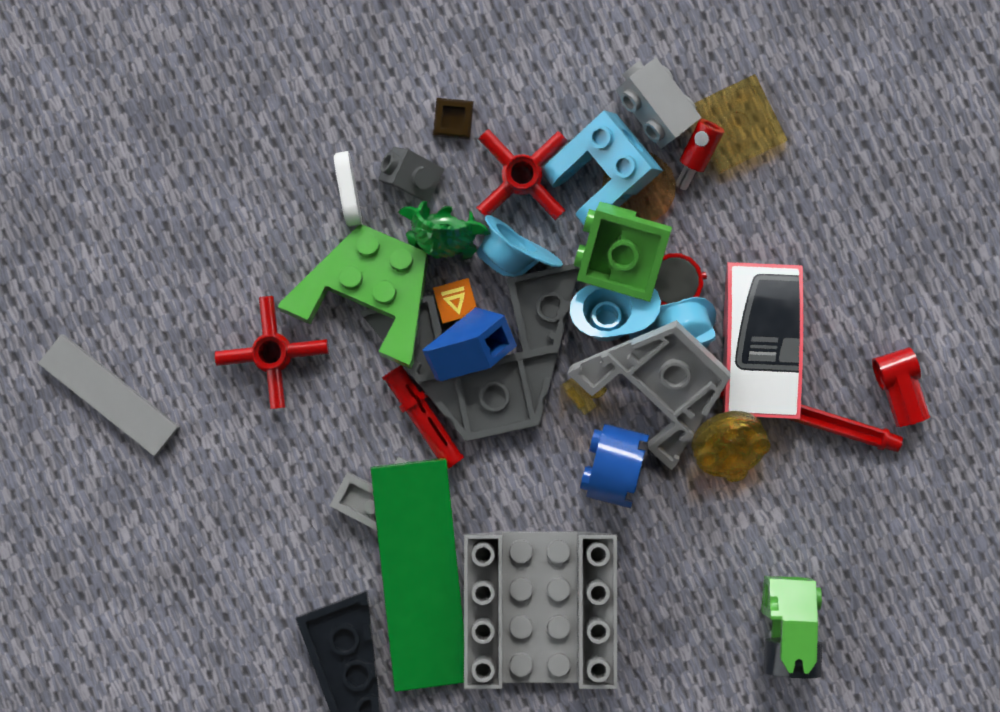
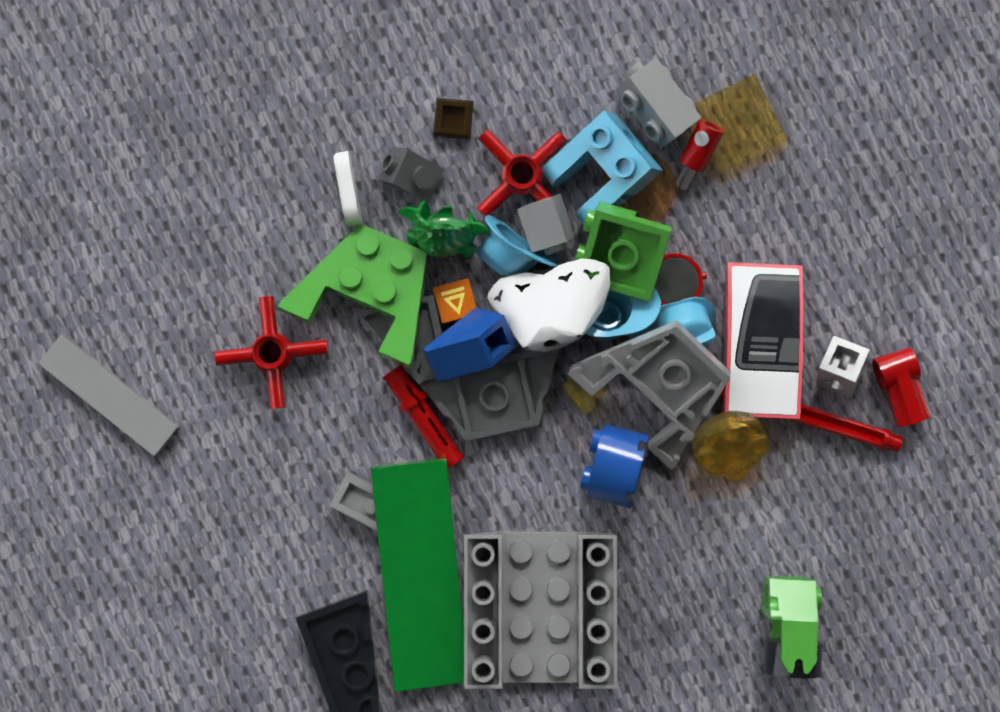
(546, 225): none -> light grey brick
(551, 306): none -> white piece
(839, 371): none -> light grey brick

